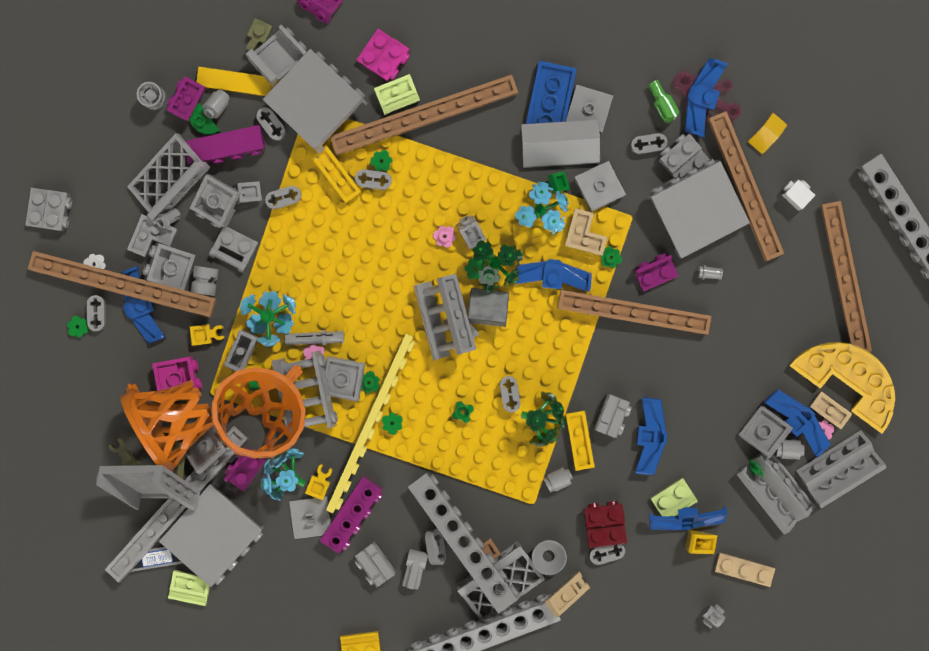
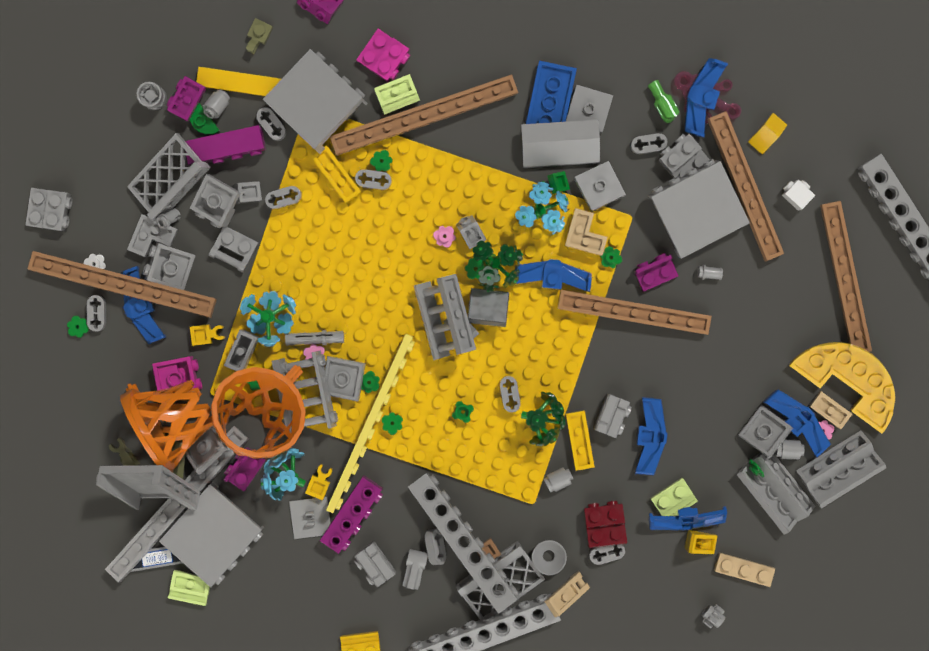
(204, 280): light grey wheel -> none
(277, 55): light grey panel -> none

